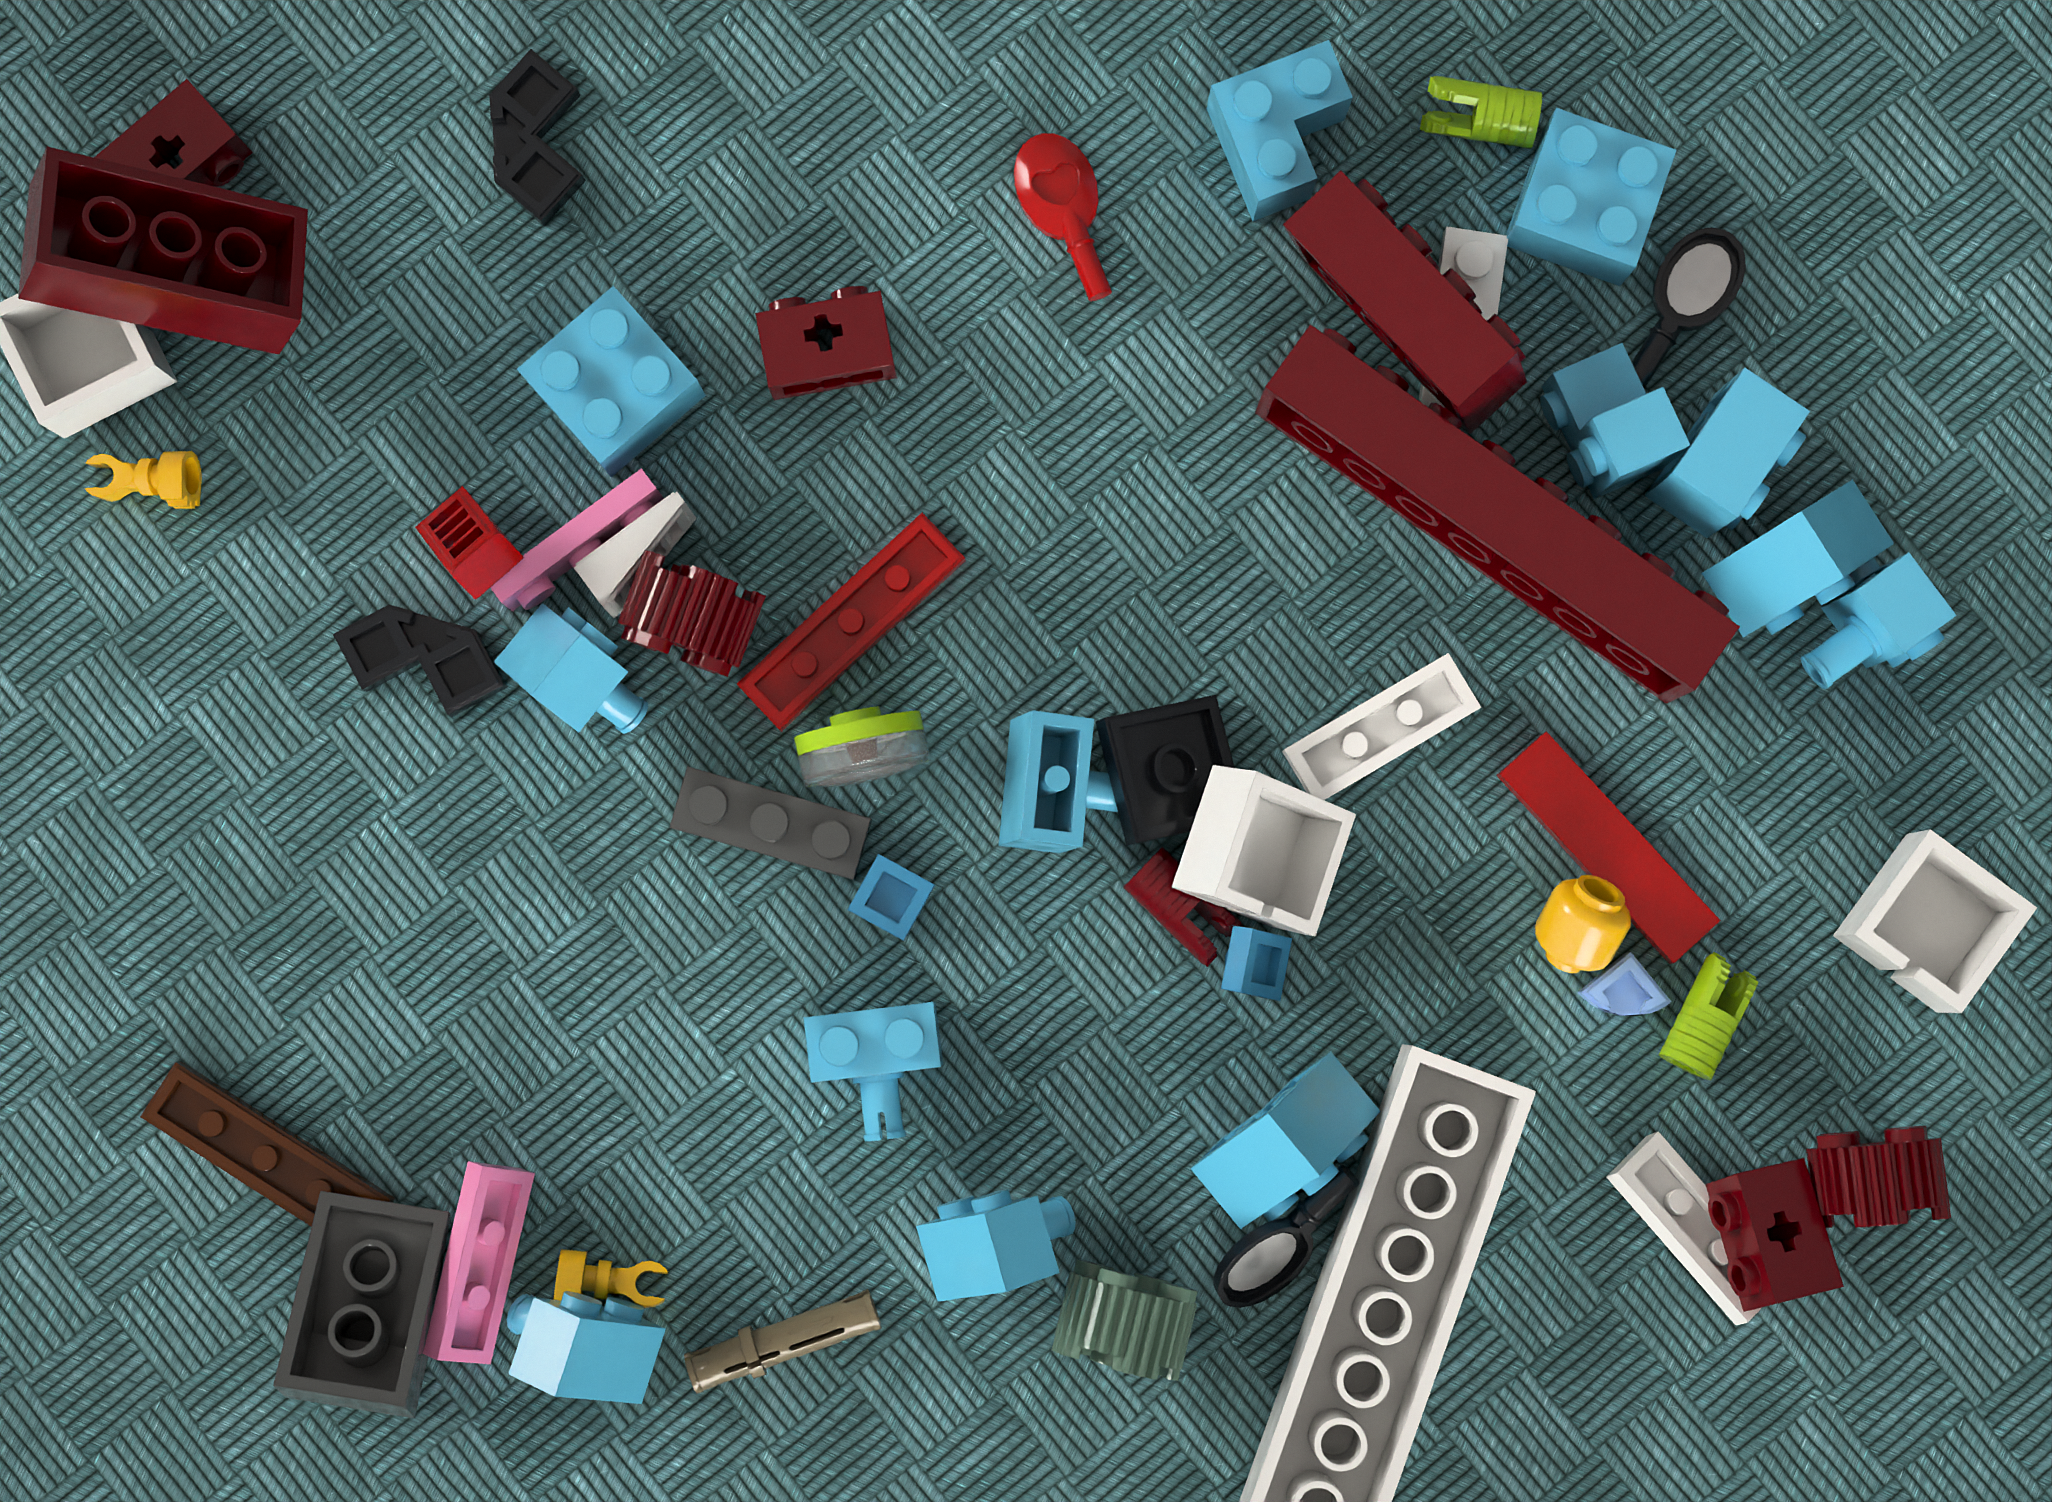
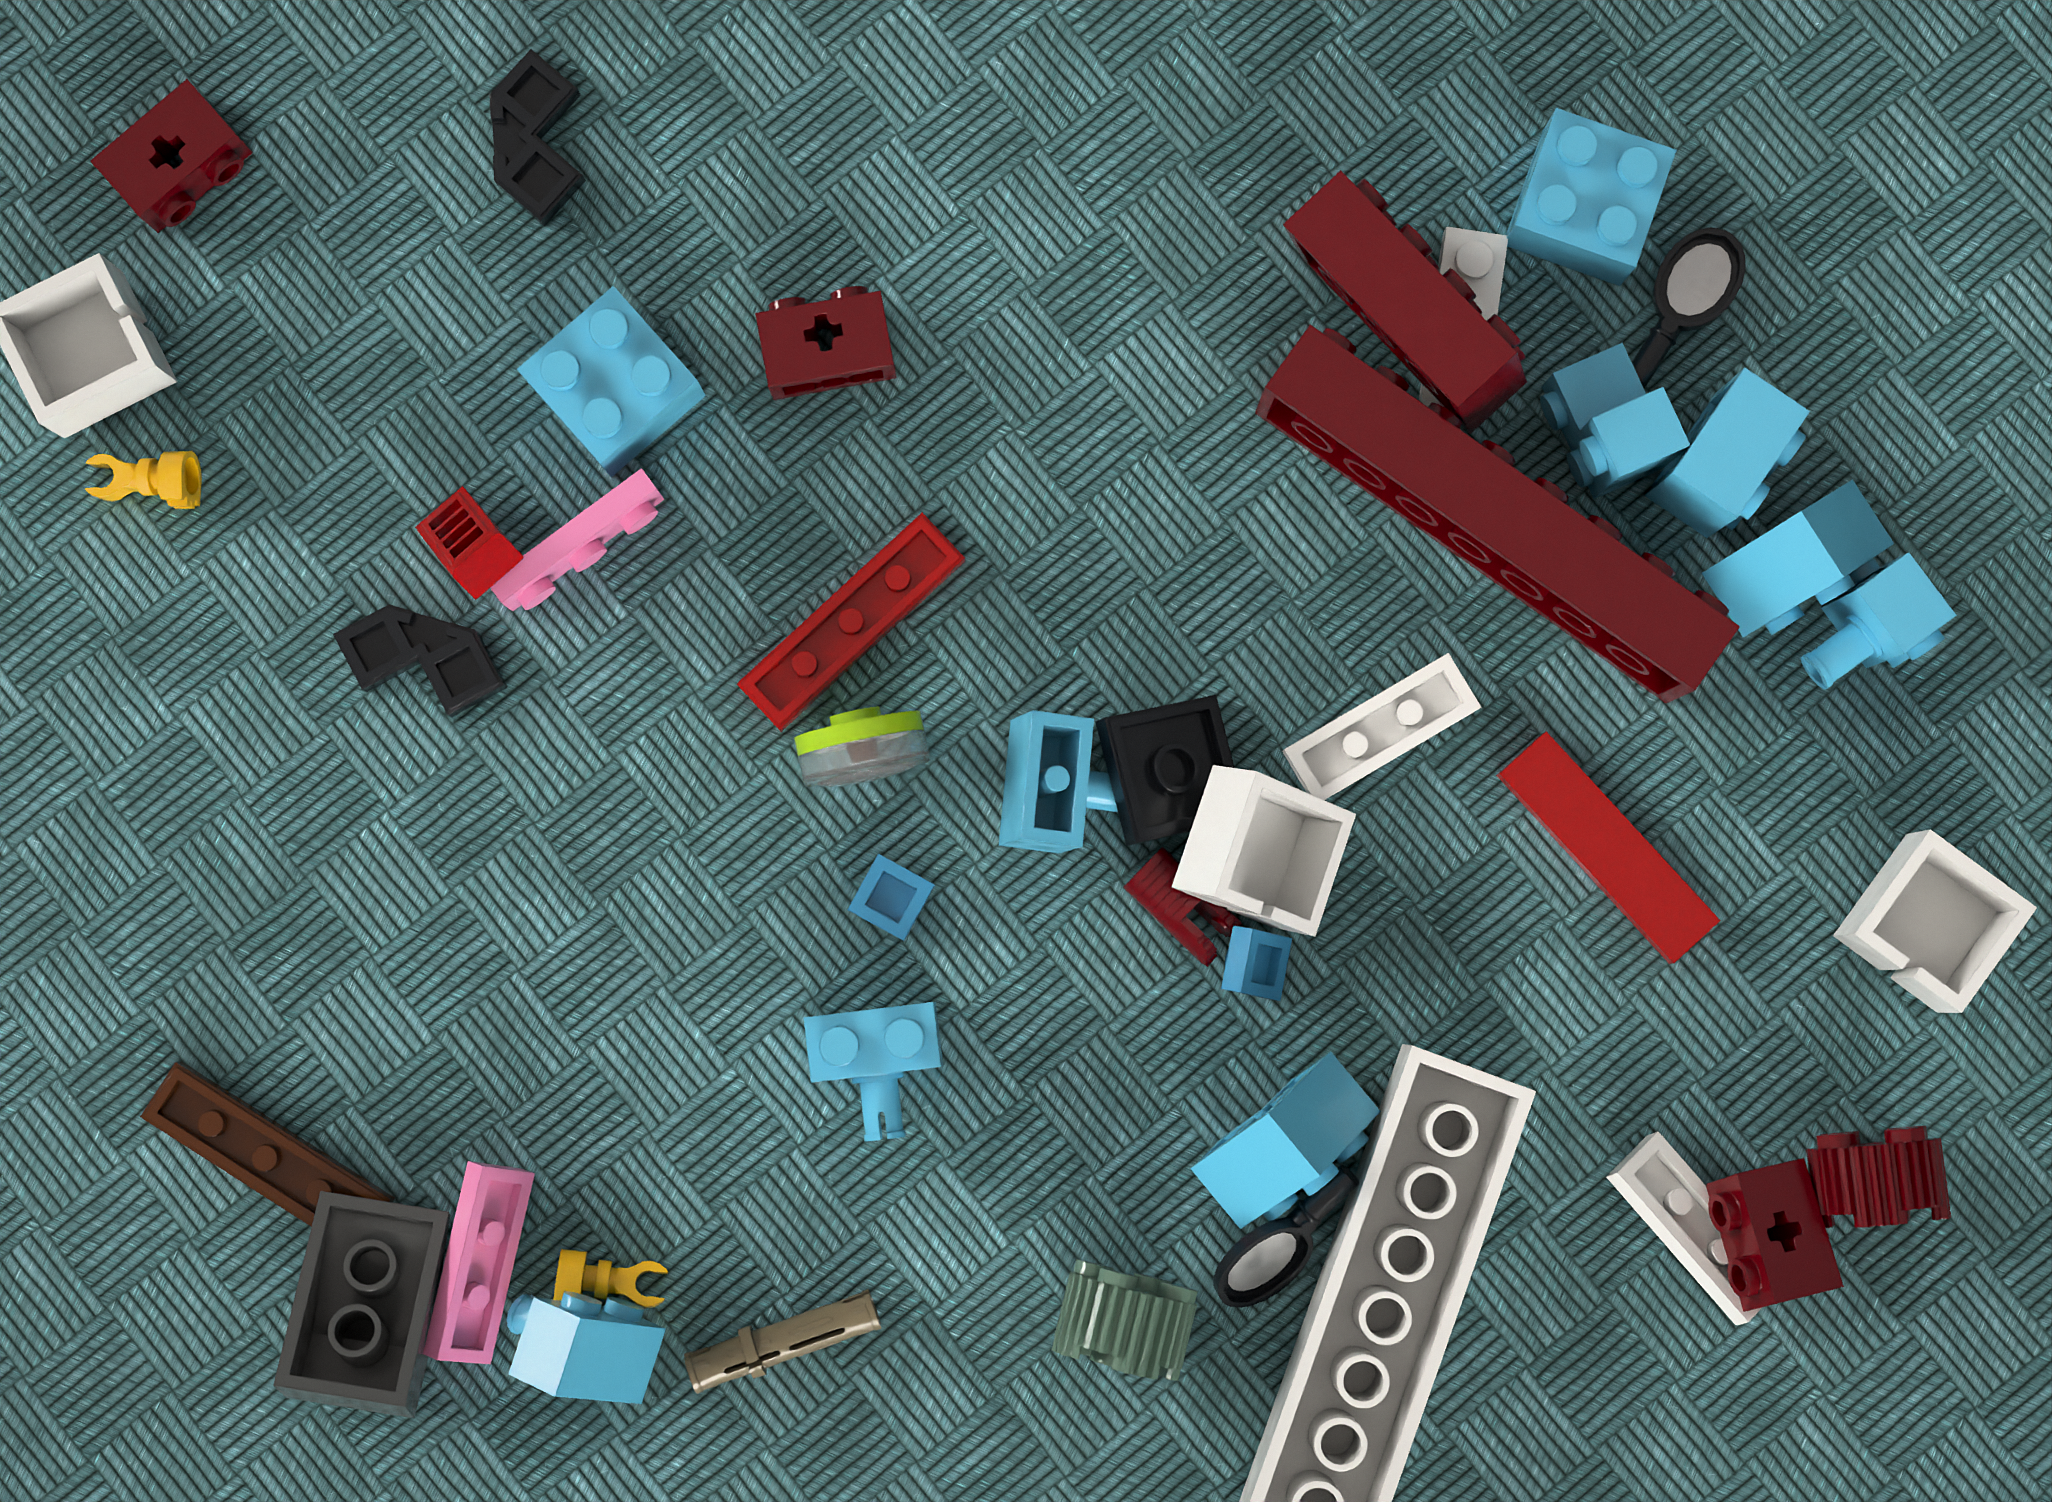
(163, 252): dark red brick -> none
(571, 670): medium azure brick -> none
(614, 564): white slope -> none
(691, 612): dark red brick -> none
(770, 823): dark grey plate -> none
(993, 1243): medium azure brick -> none
(1062, 202): red piece -> none
(1265, 116): medium azure brick -> none
(1497, 116): lime hinge -> none
(1583, 924): yellow head -> none
(1625, 989): light blue tile -> none
(1708, 1018): lime hinge -> none

